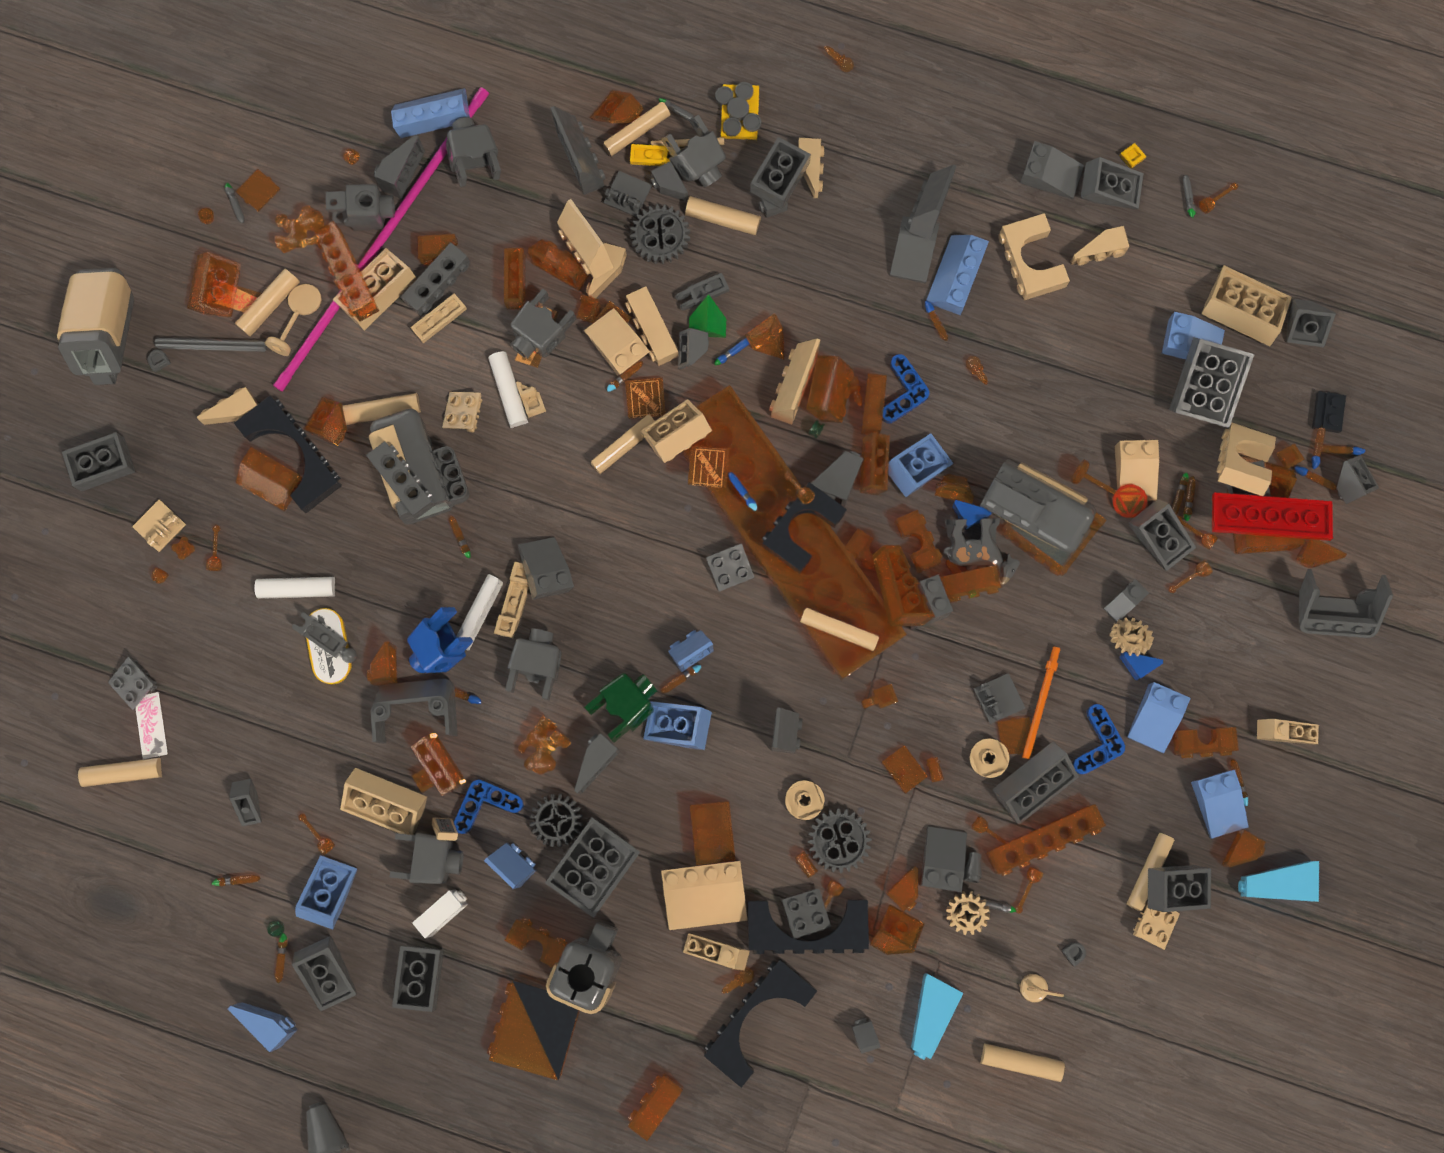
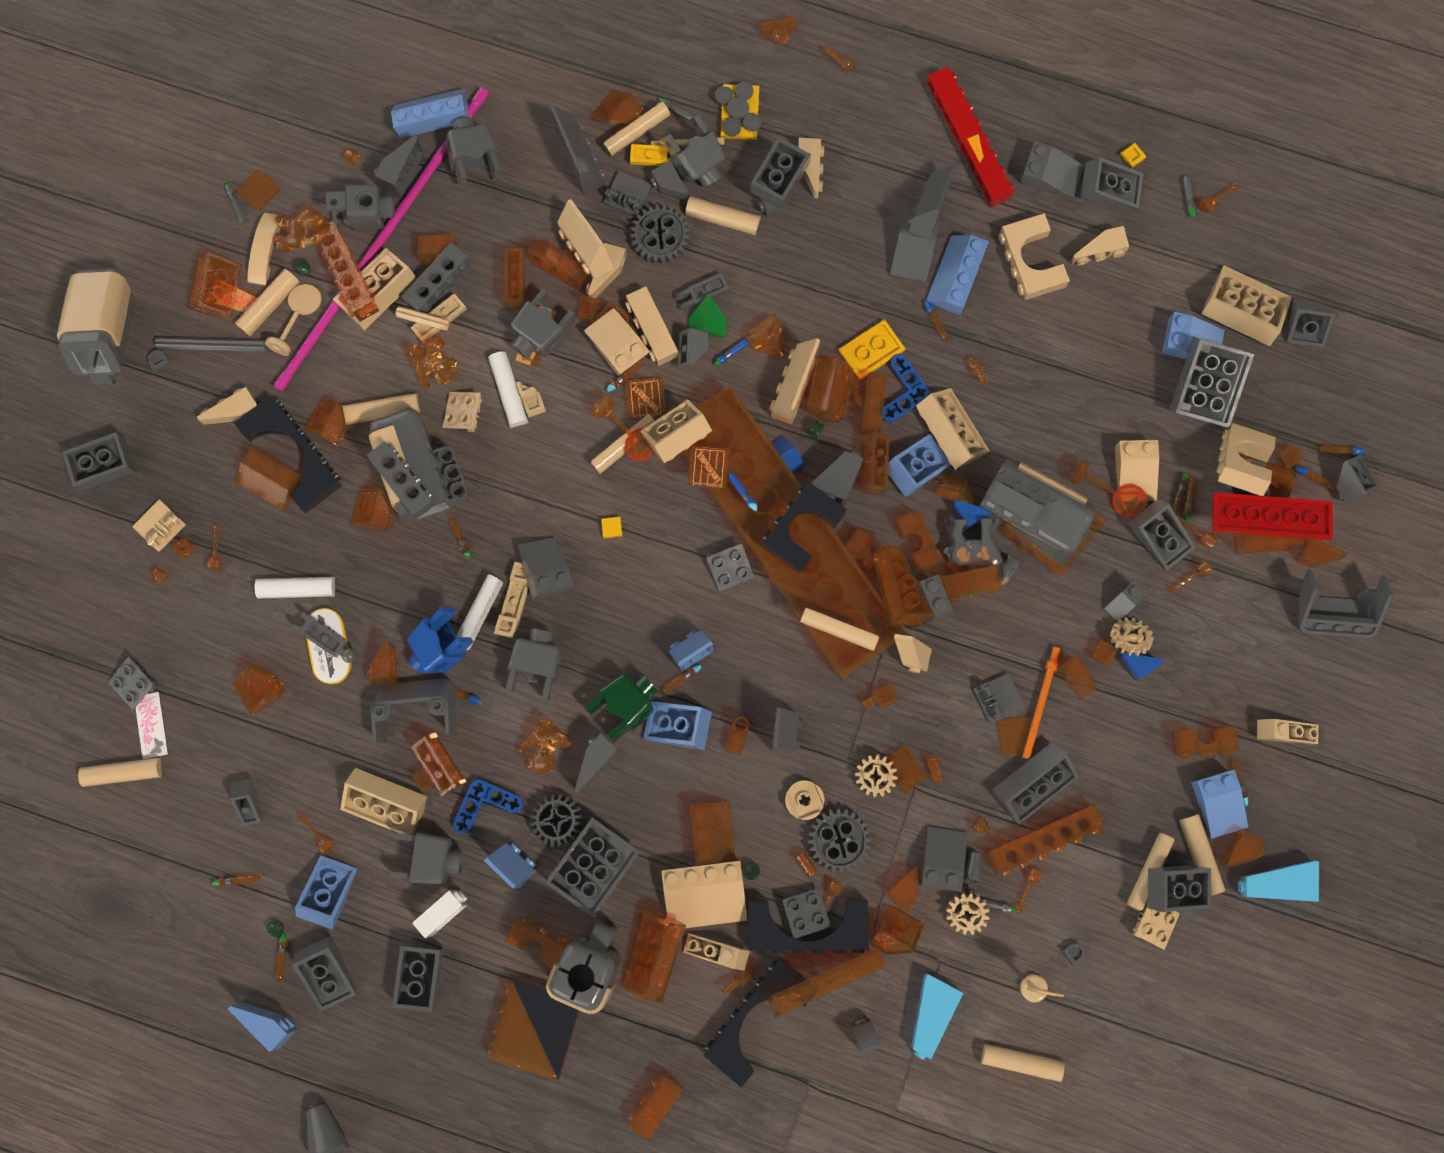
(203, 215): clear orange hinge -> none
(258, 688): none -> clear orange slope
(262, 249): none -> tan slope
(302, 267): none -> clear green hinge
(372, 510): none -> clear orange slope
(422, 318): none -> tan axle
(443, 369): none -> clear orange animal
(444, 829): tan tile -> none
(611, 527): none -> yellow tile
(636, 444): none -> clear orange piece
(653, 956): none -> clear orange slope
(737, 738): none -> clear orange piece
(753, 865): none -> clear green bush
(778, 29): none -> clear orange tile
(789, 454): none -> blue slope
(802, 491): clear orange hinge -> none
(826, 982): none -> clear orange brick
(871, 349): none -> yellow tile
(885, 776): none -> tan gear
(913, 653): none -> tan slope
(952, 428): none -> tan slope
(970, 137): none -> red brick
(995, 748): tan plate -> none
(1077, 677): none -> clear orange slope
(1104, 653): none -> clear orange plate
(1106, 747): blue beam -> none
(1158, 717): medium blue slope -> none
(1201, 850): none -> tan brick
(1318, 447): clear orange piece -> none
(1329, 411): black plate -> none

